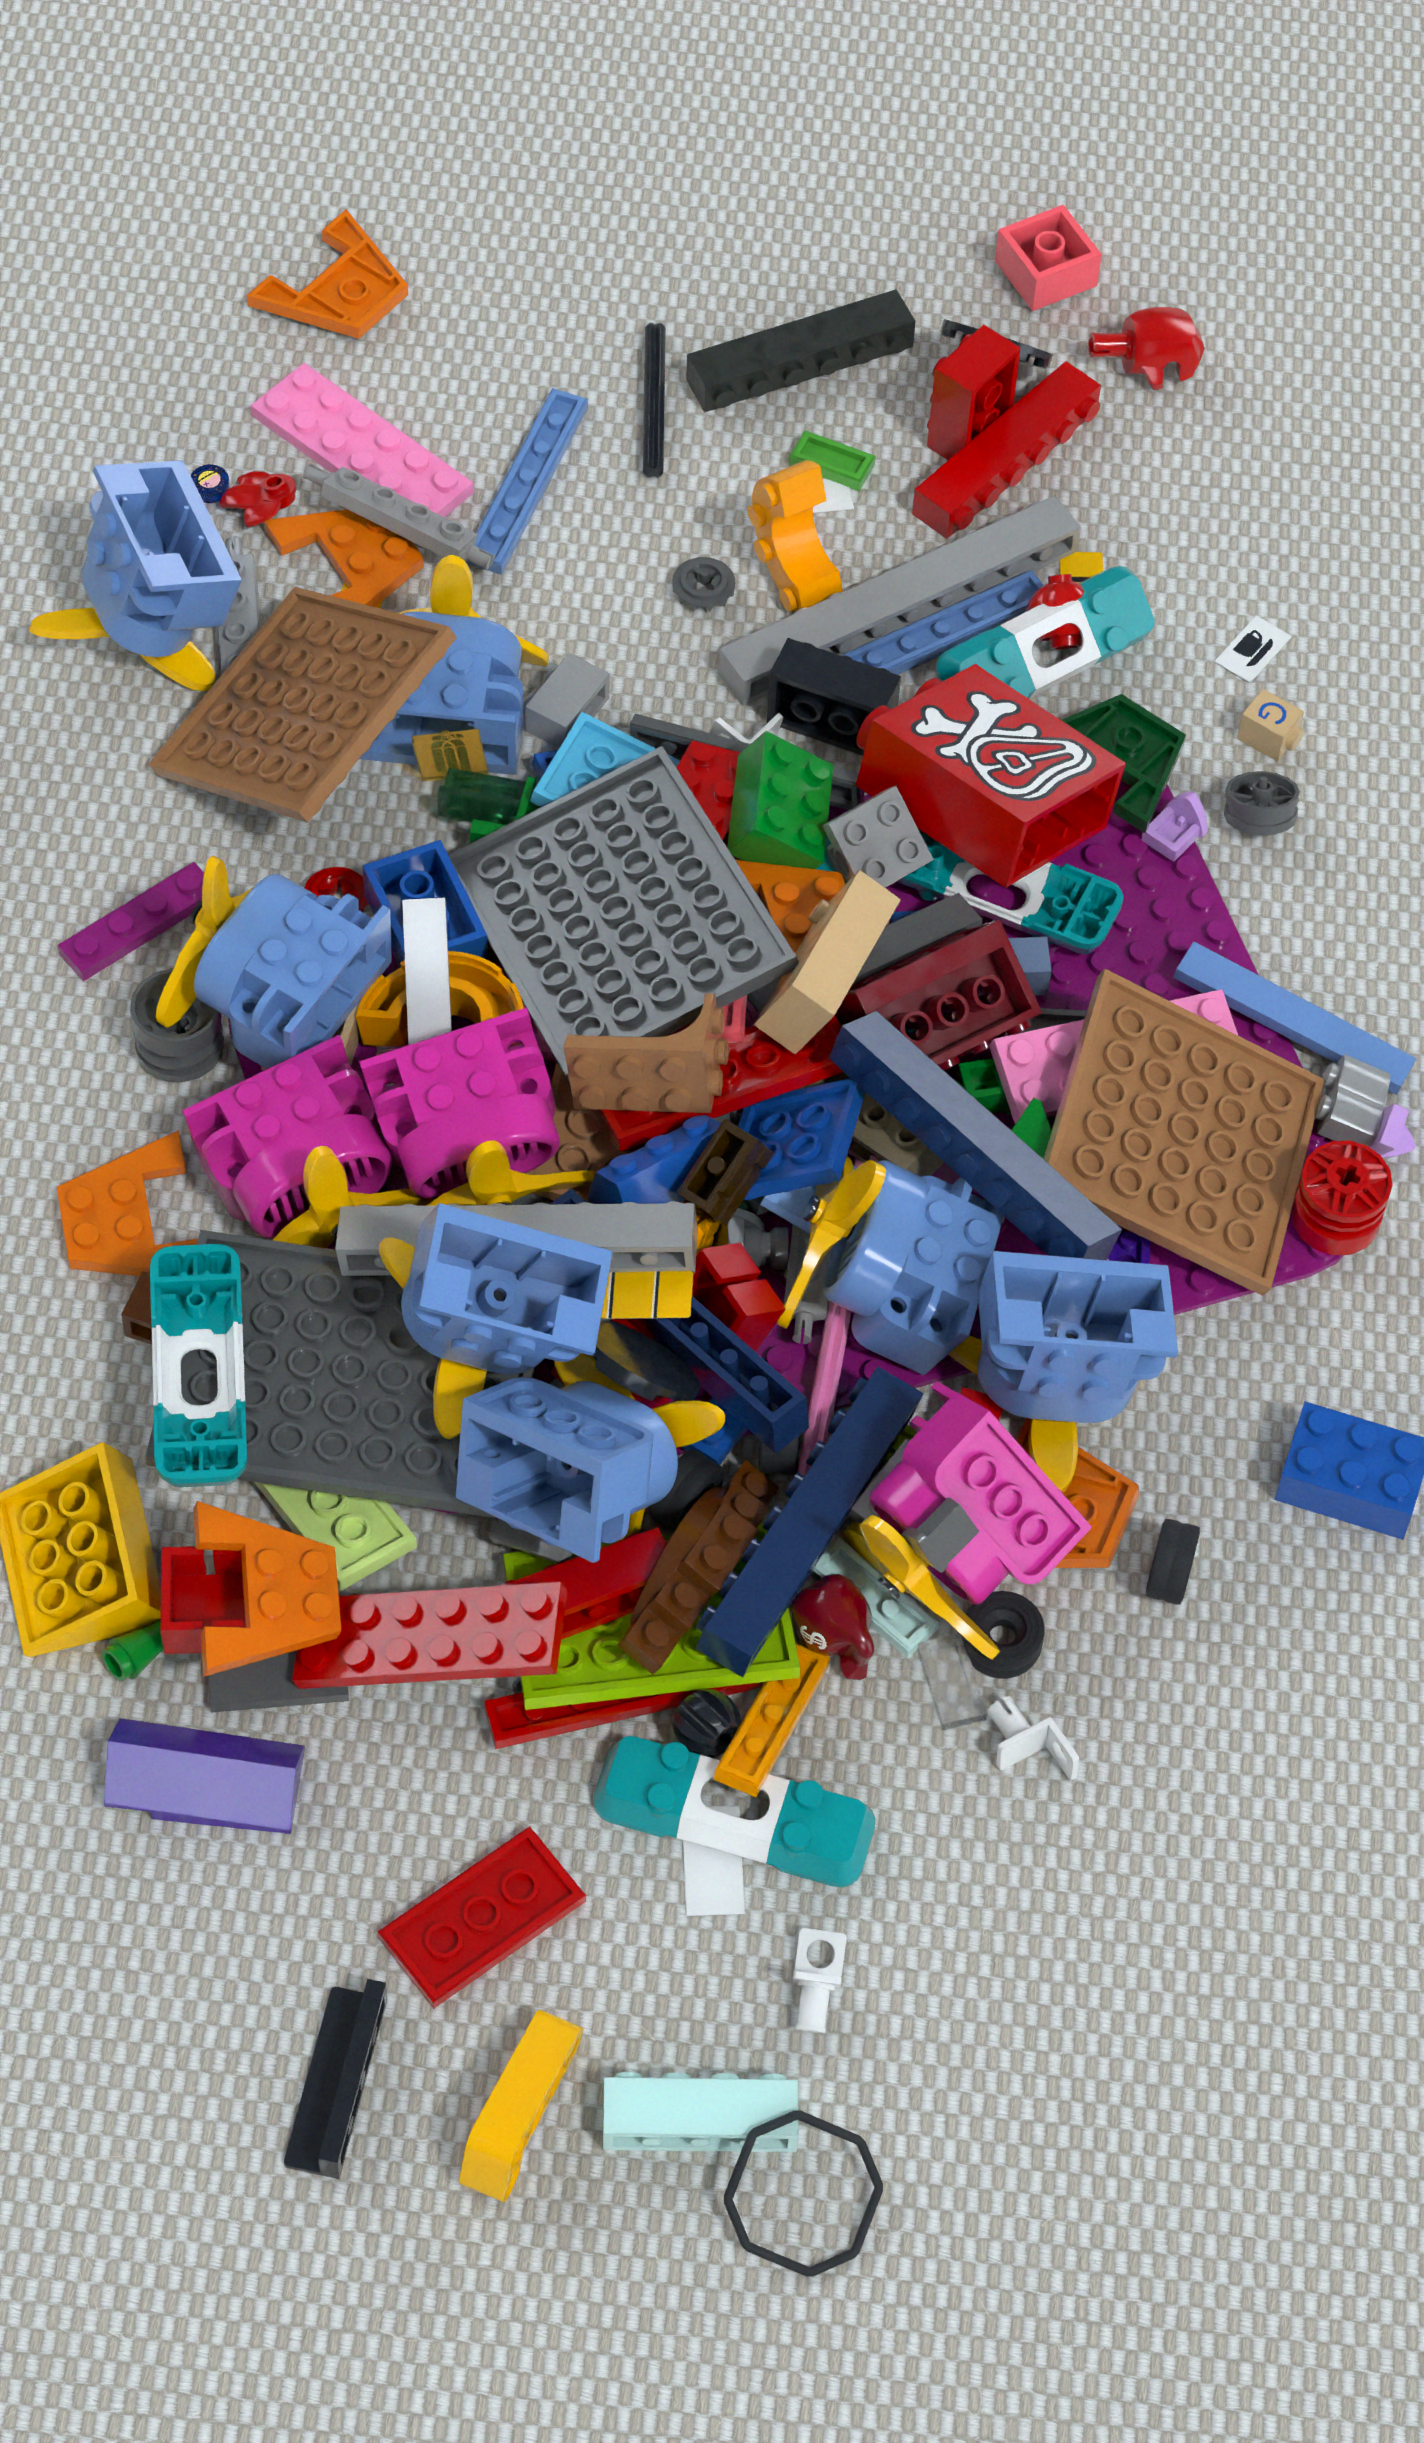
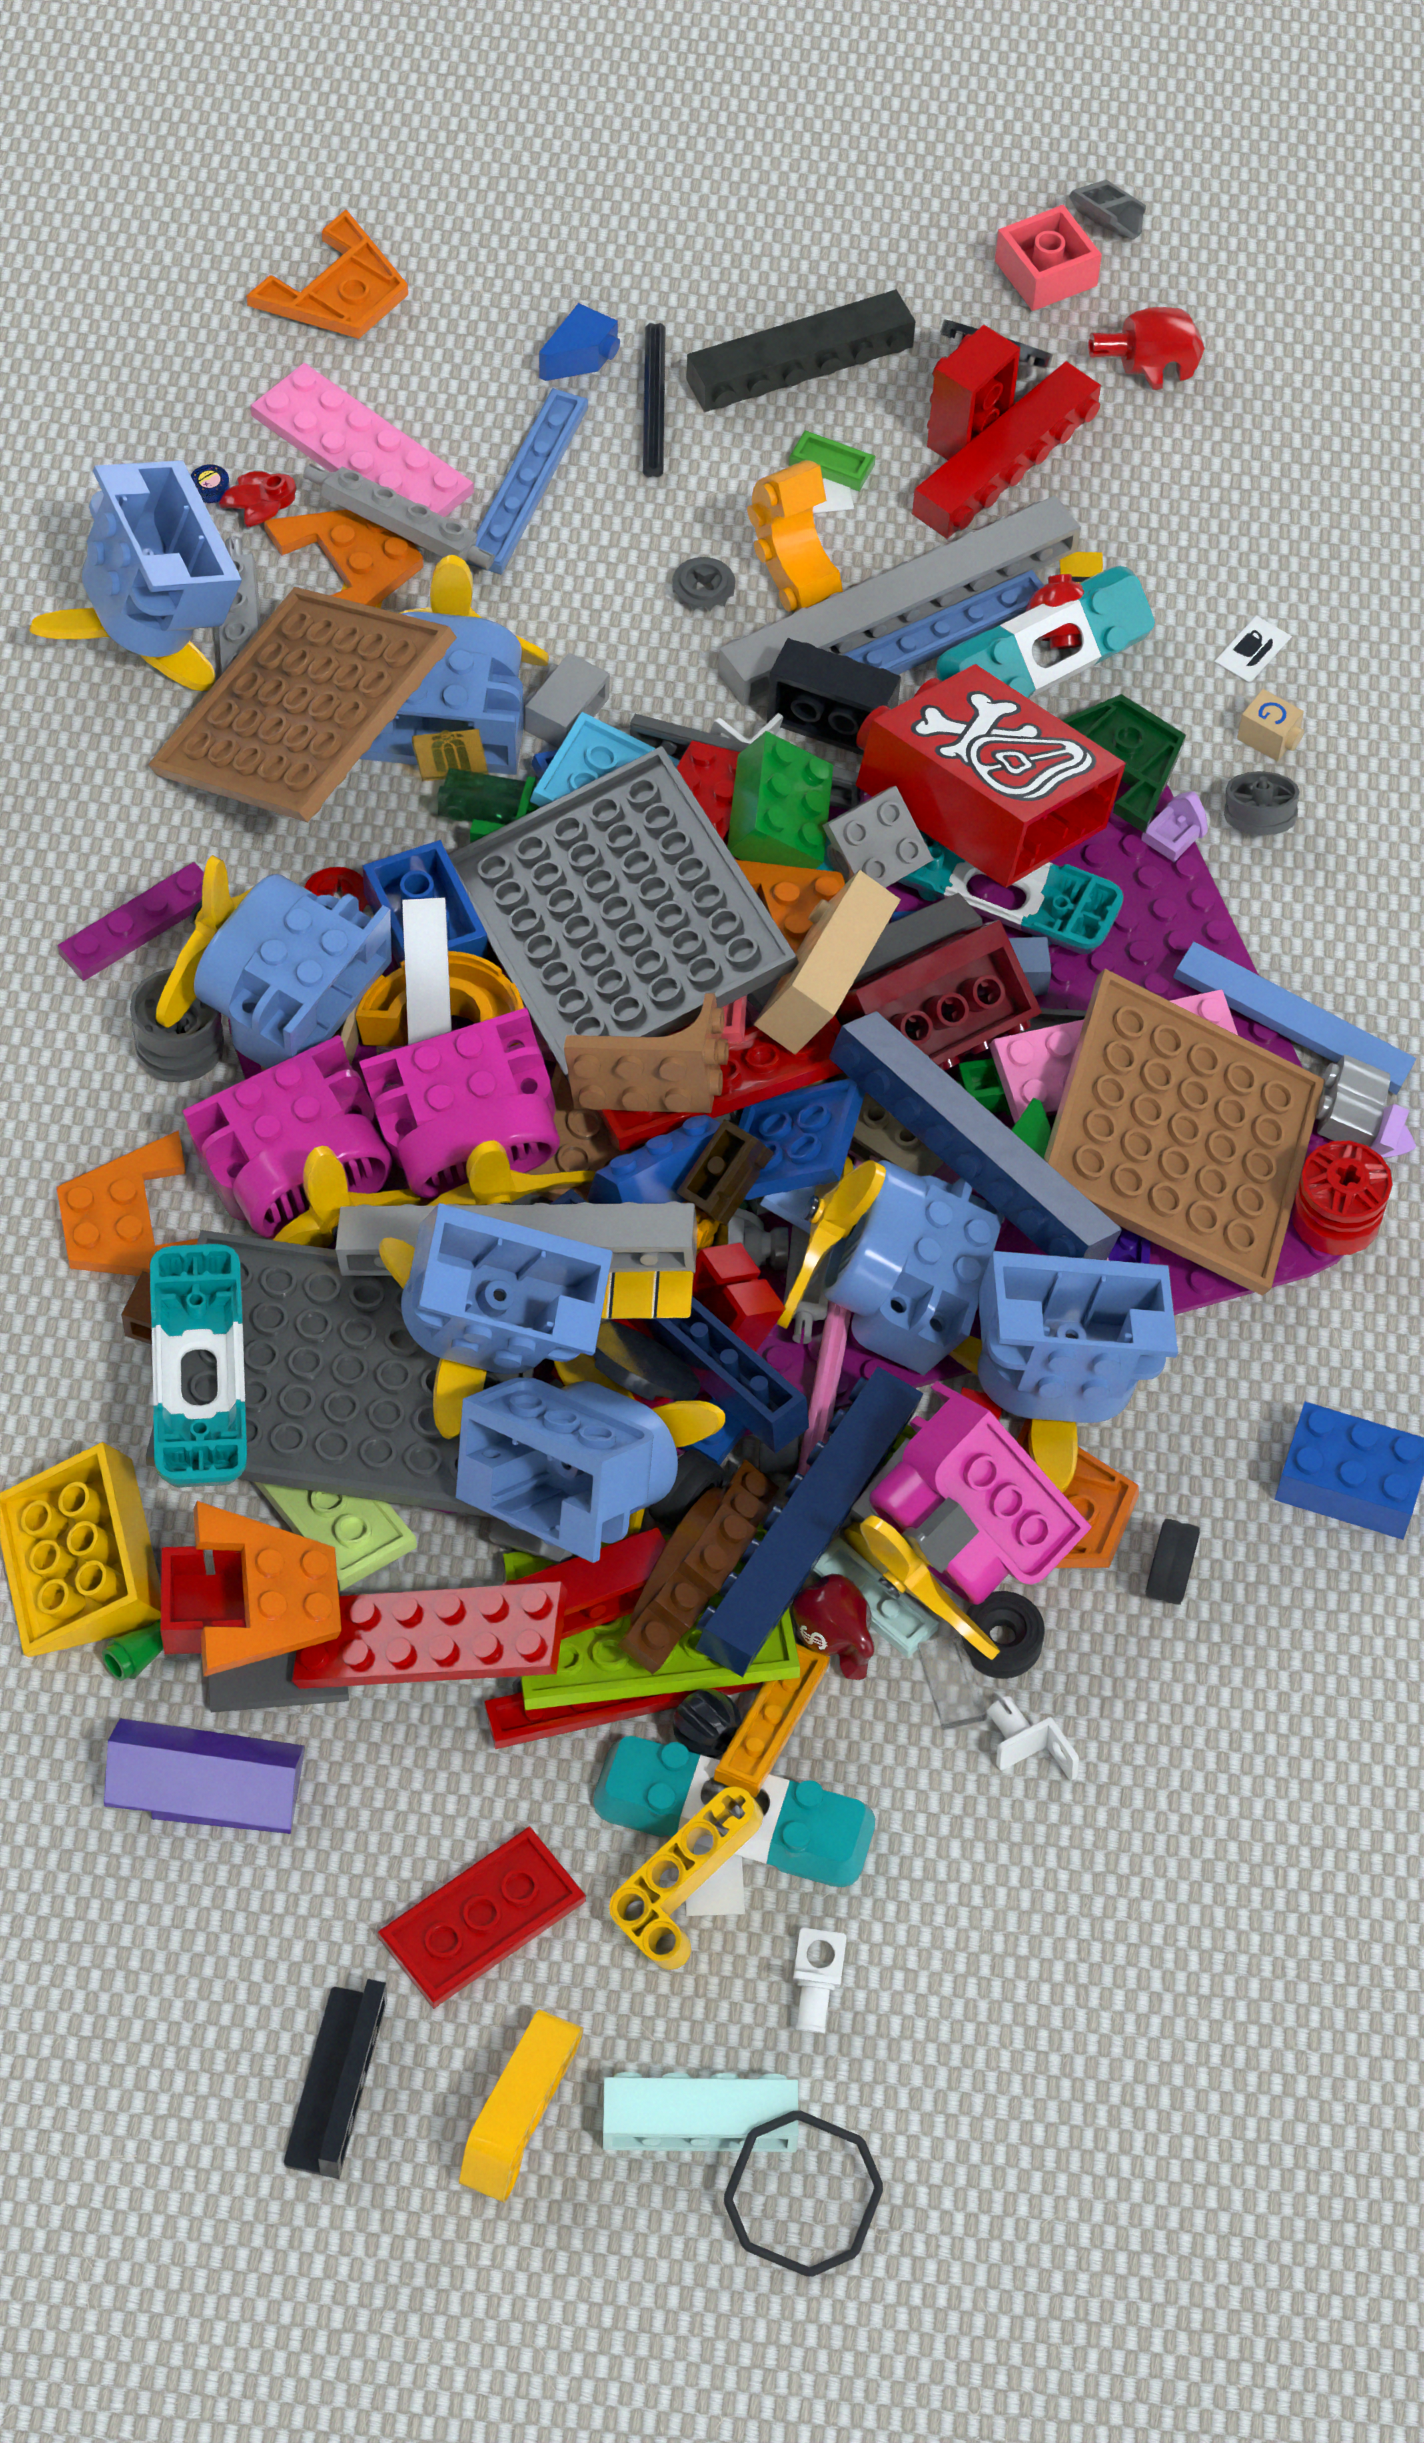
(579, 345): none -> blue slope
(693, 1872): none -> yellow beam
(1110, 208): none -> dark grey slope

